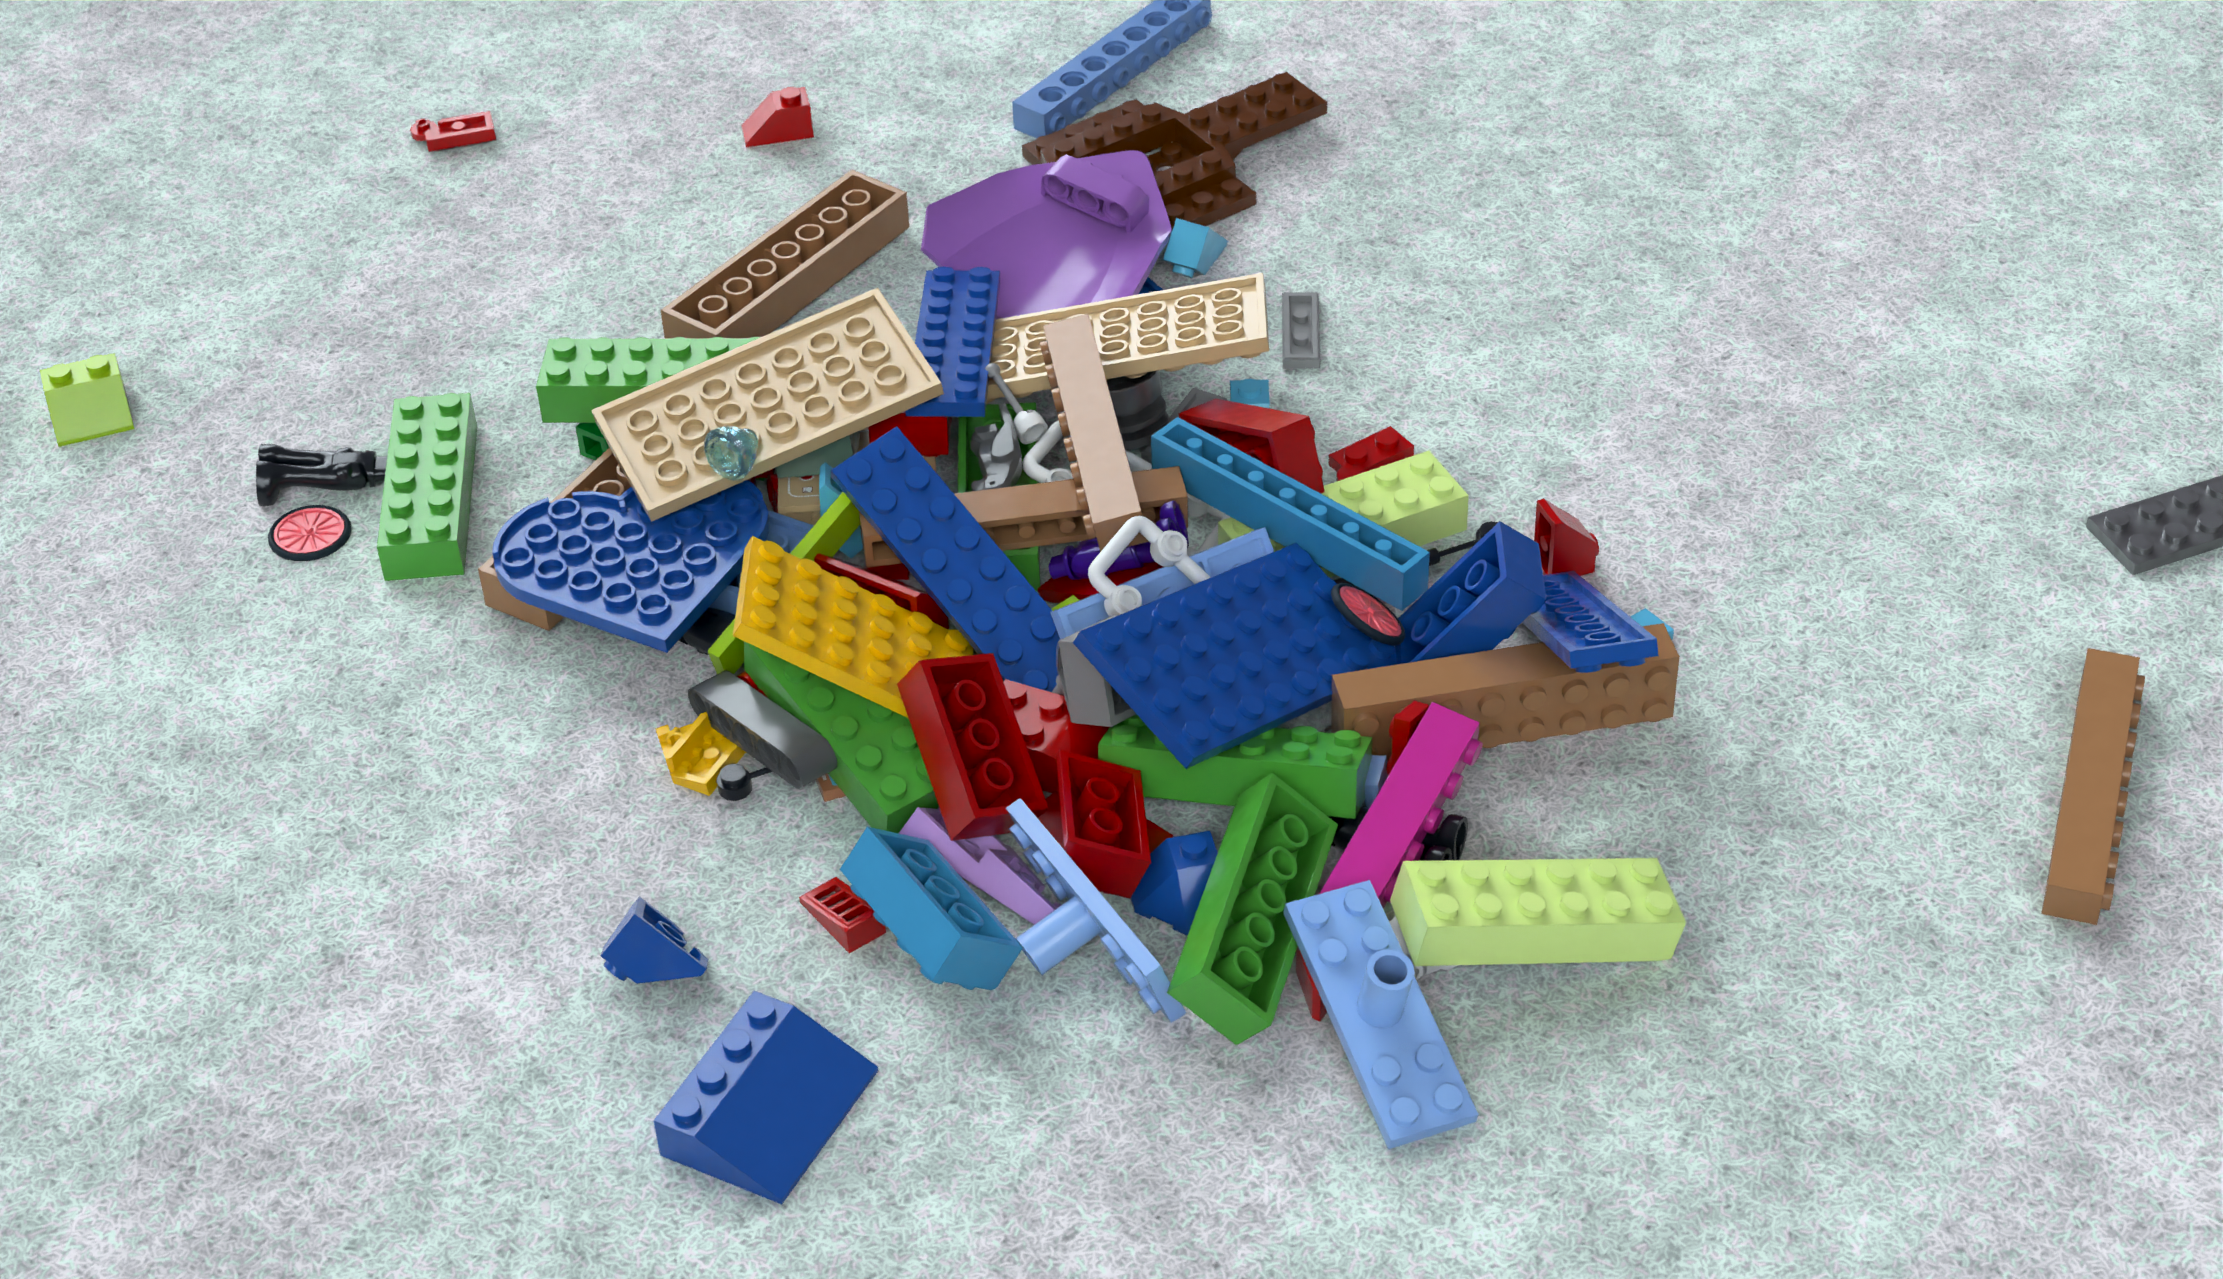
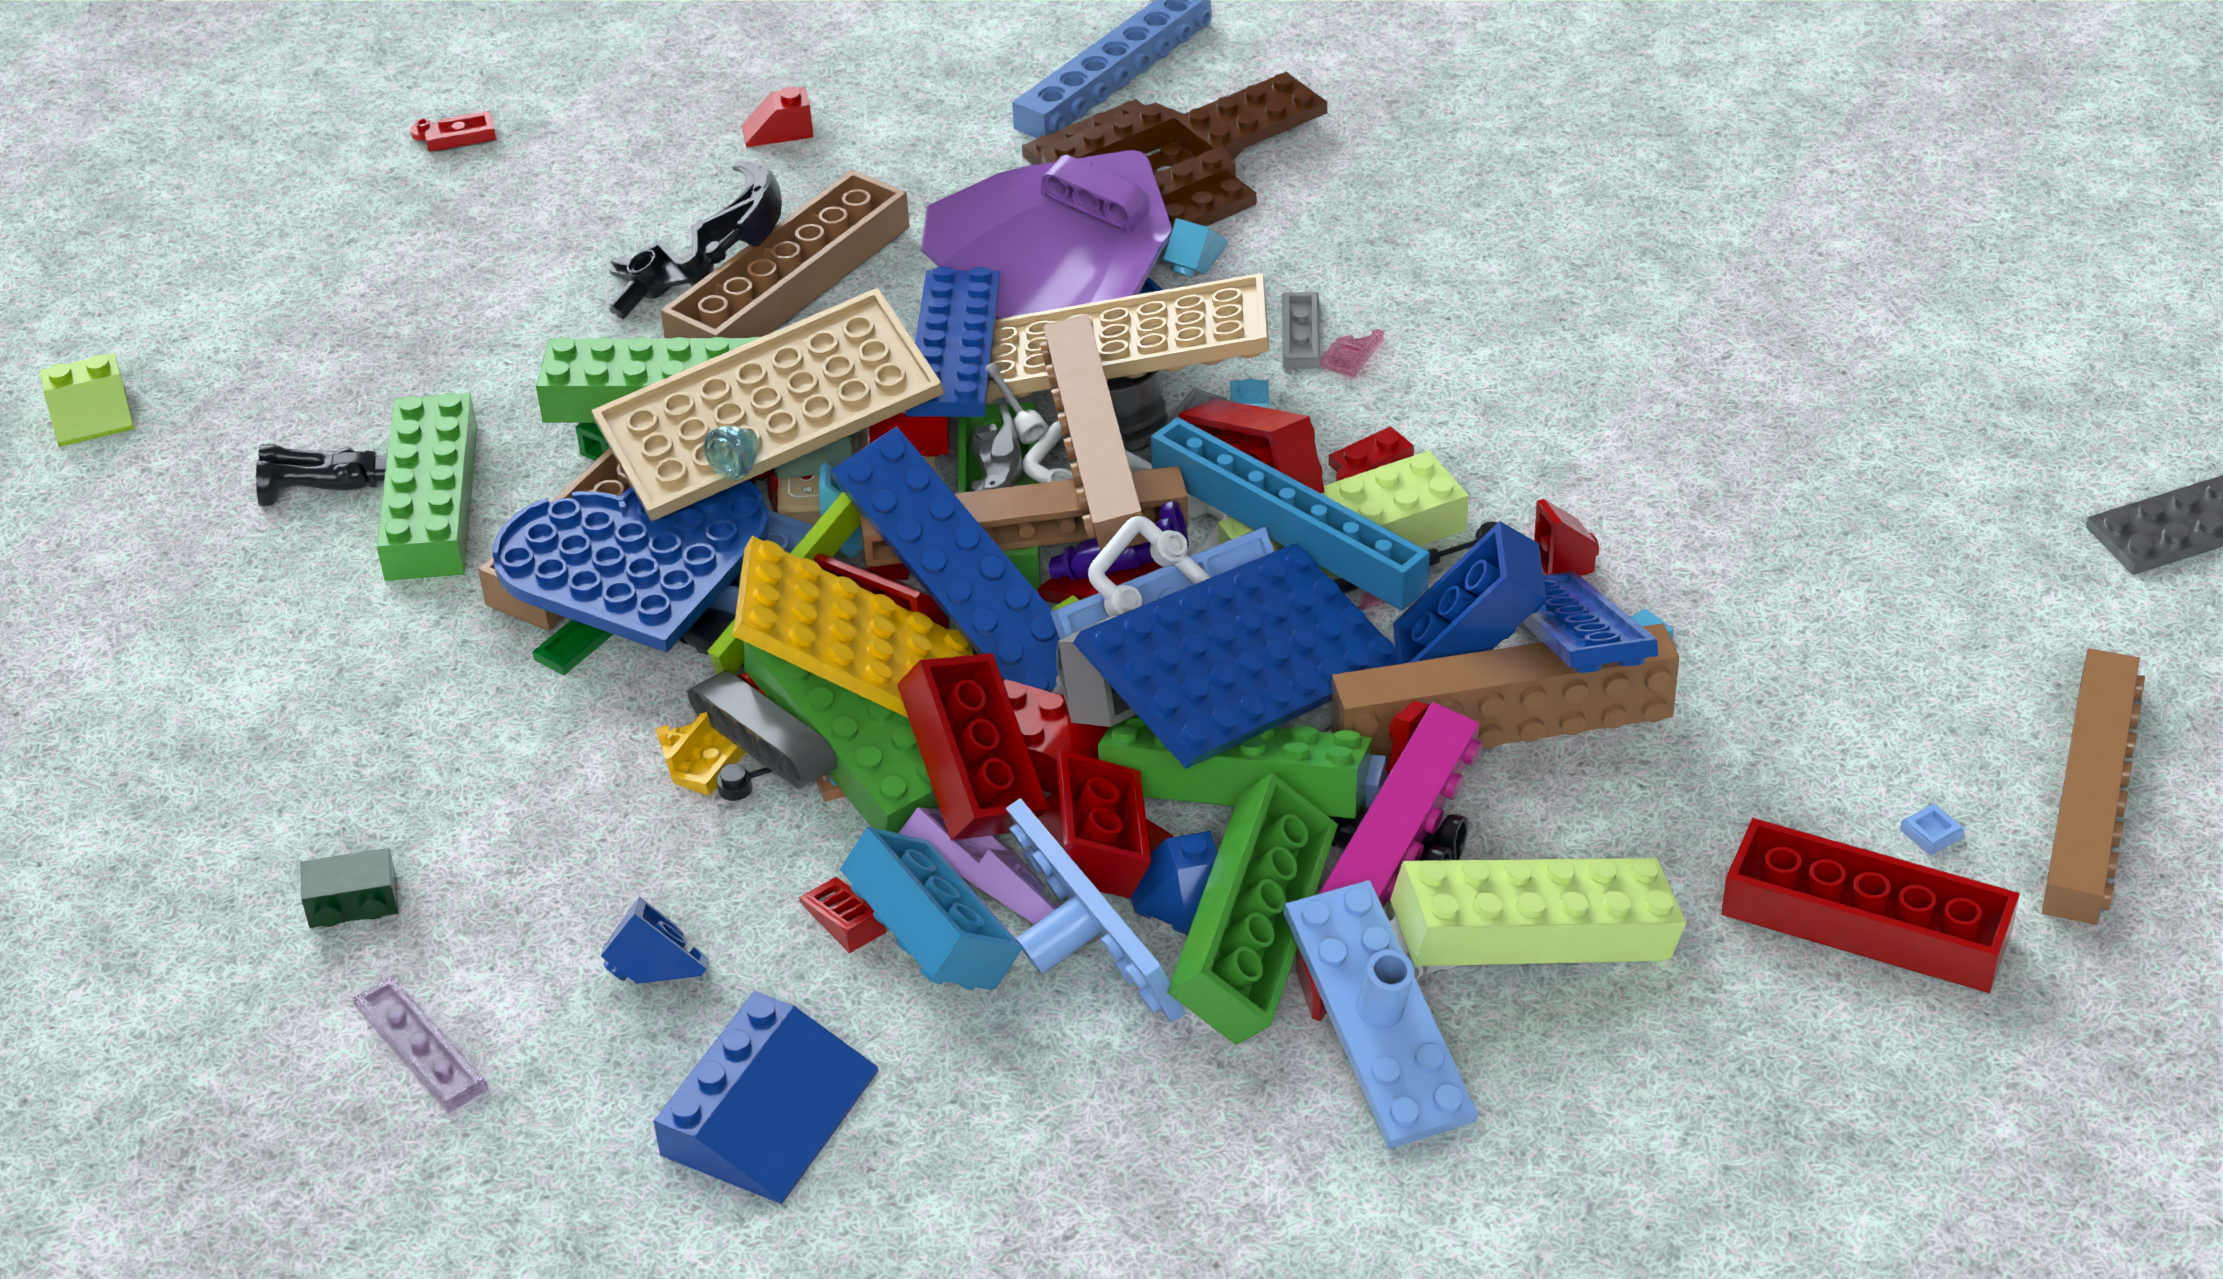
(309, 533): coral wheel -> none
(349, 888): none -> brick
(420, 1044): none -> clear purple tile
(569, 646): none -> green tile
(745, 219): none -> black piece
(1351, 354): none -> clear pink tile
(1368, 614): wheel -> none
(1870, 904): none -> red brick
(1932, 829): none -> light blue tile

